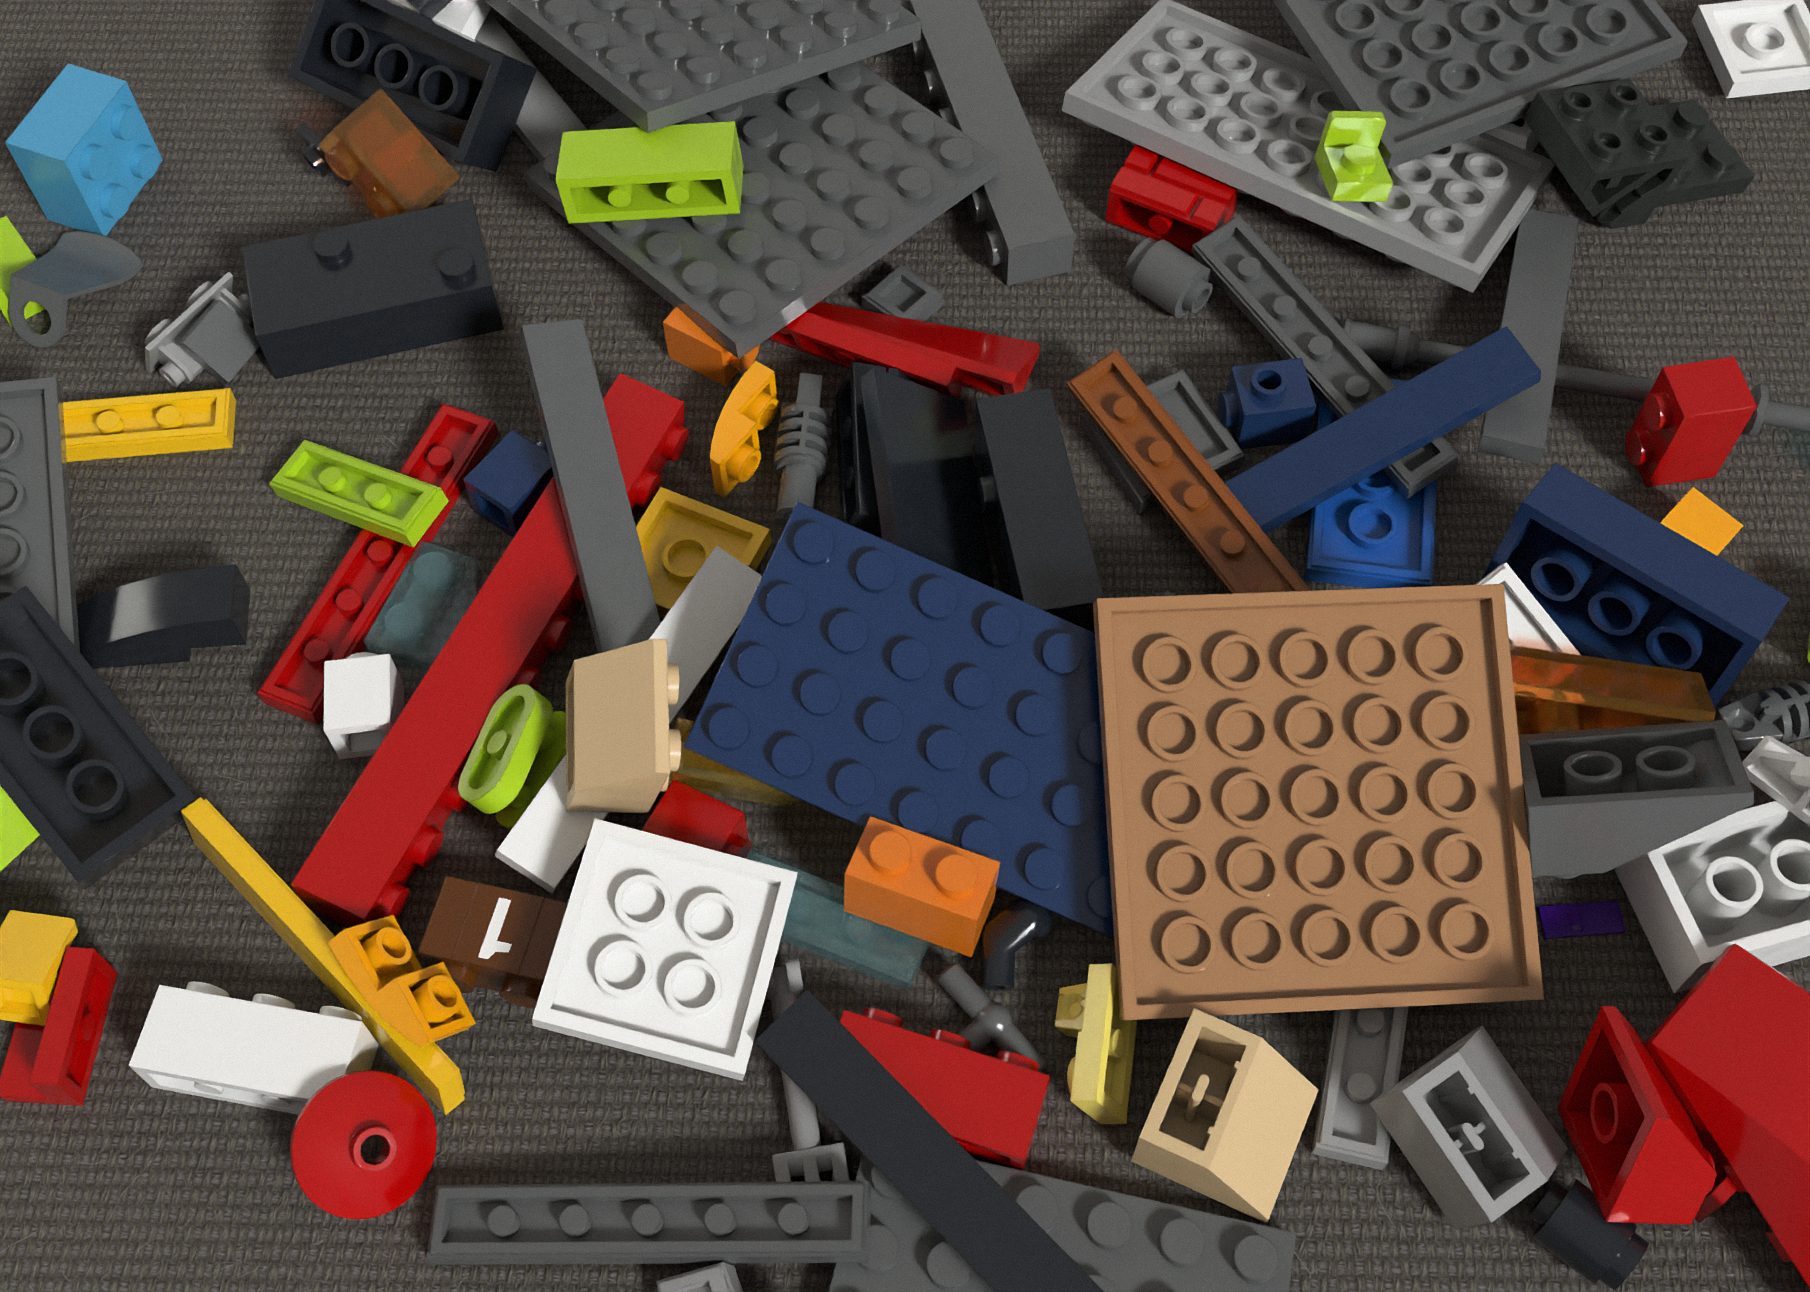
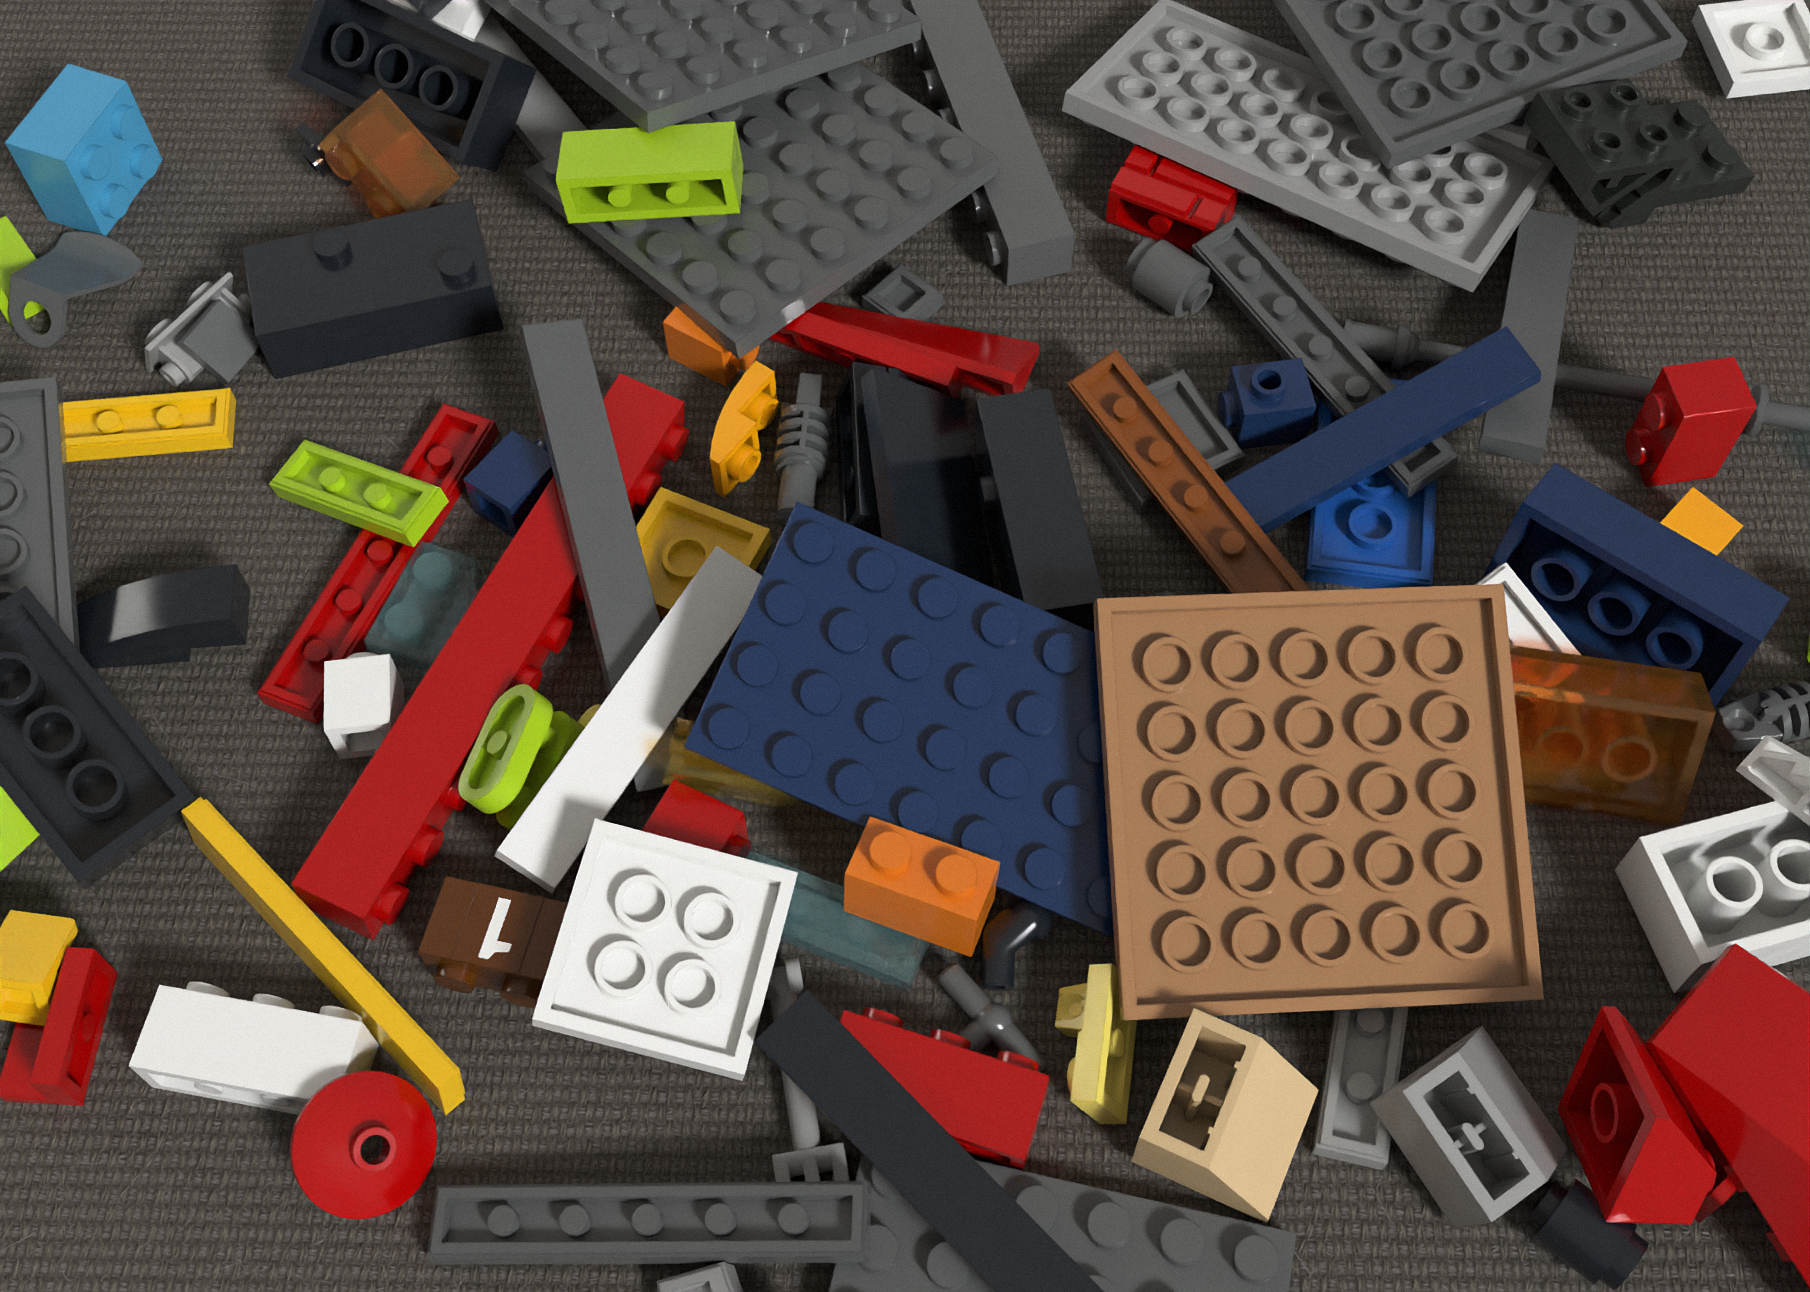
(384, 969): light orange slope -> none
(620, 728): tan slope -> none
(1351, 157): lime bracket -> none
(1581, 919): dark purple piece -> none
(1625, 791): dark grey slope -> none

